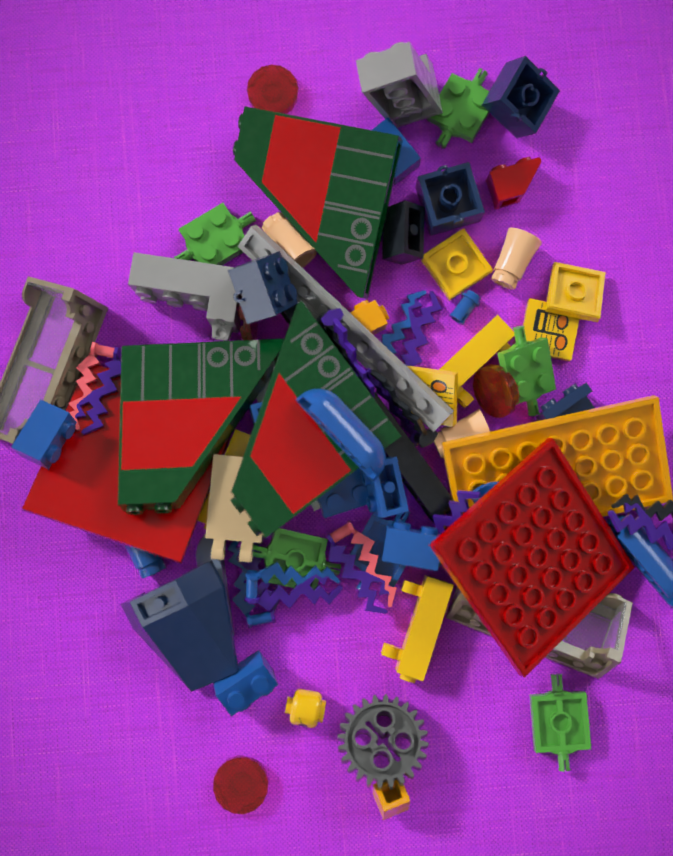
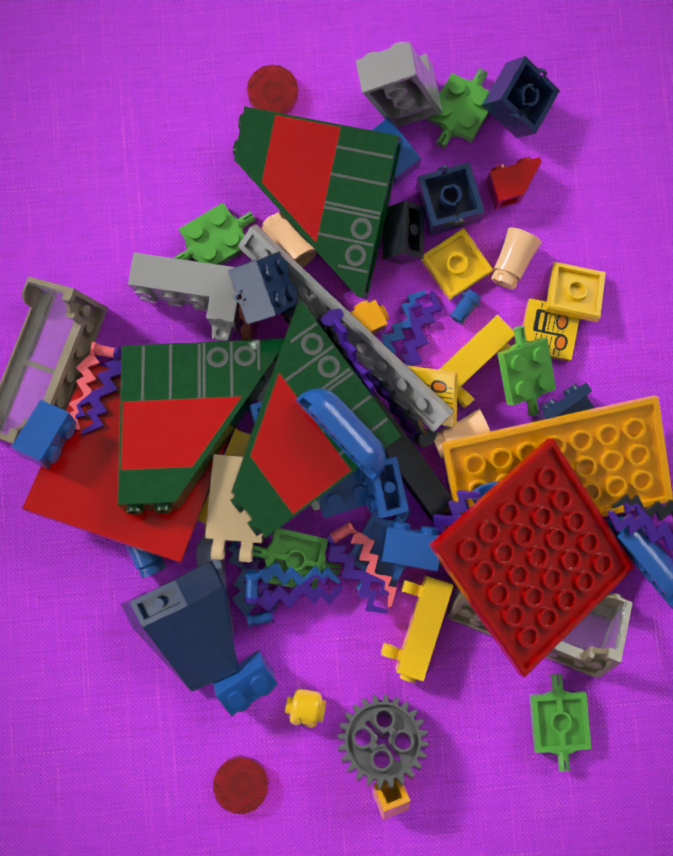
(495, 391): clear red tile -> none

